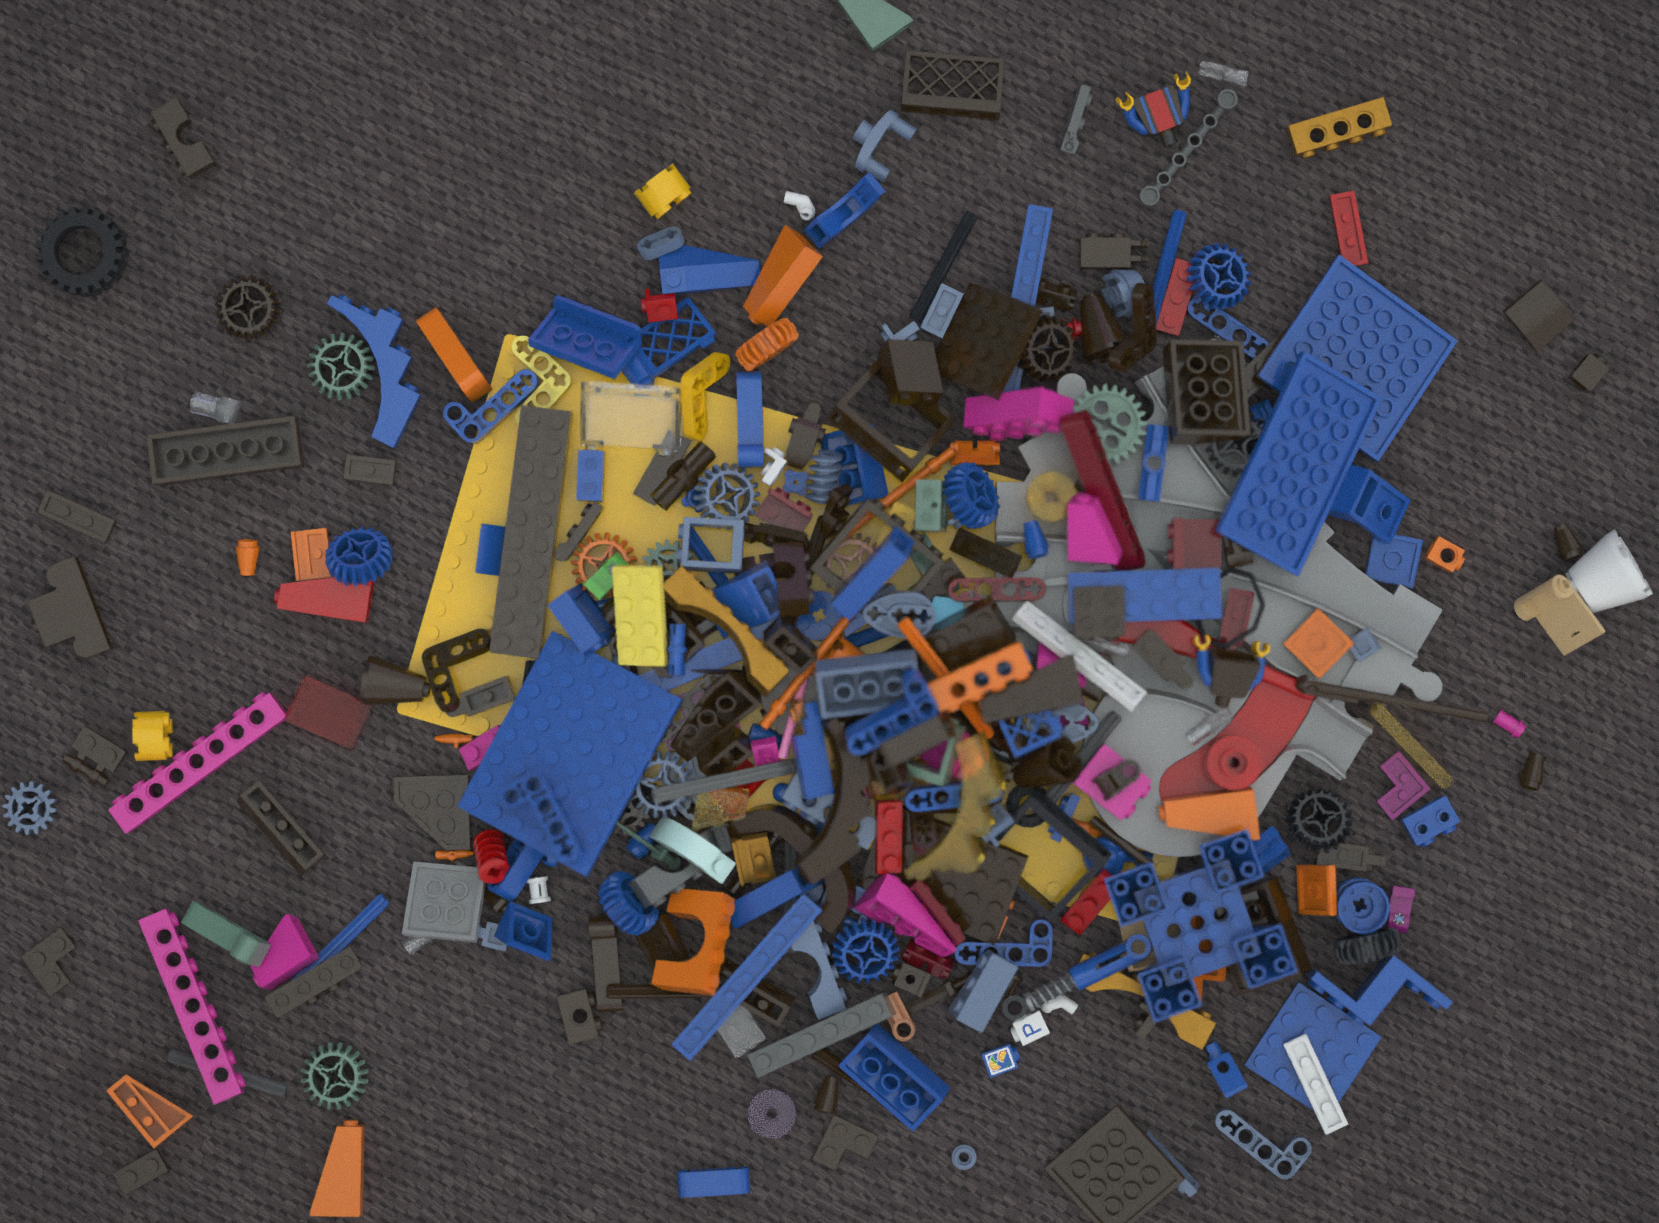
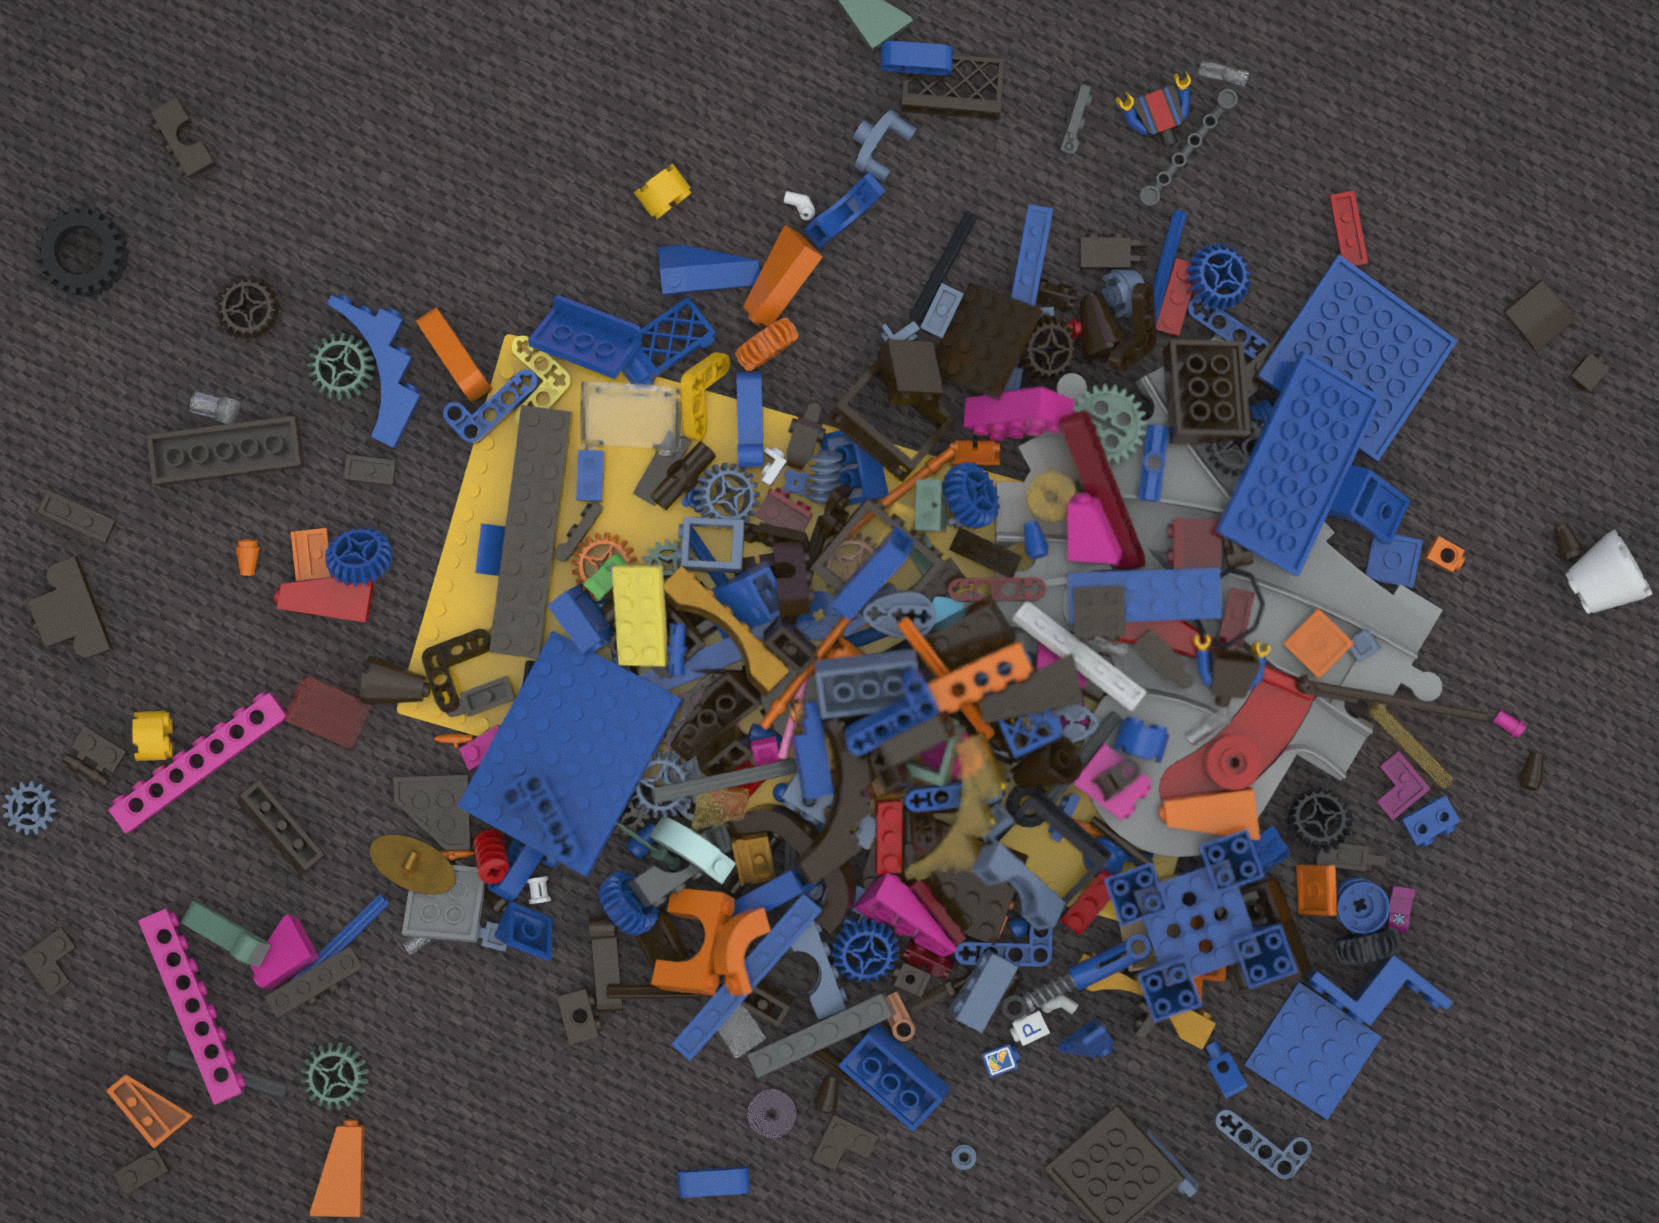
(412, 864): none -> pearl gold shield
(659, 307): red bracket -> none
(660, 243): sand blue beam -> none
(732, 945): none -> orange arch
(916, 58): none -> blue beam
(1019, 926): none -> blue hinge
(1039, 903): none -> sand blue arch
(1088, 1041): none -> blue wedge
(1142, 740): none -> blue brick
(1315, 1084): white tile -> none
(1373, 110): pearl gold brick -> none
(1560, 613): tan door -> none

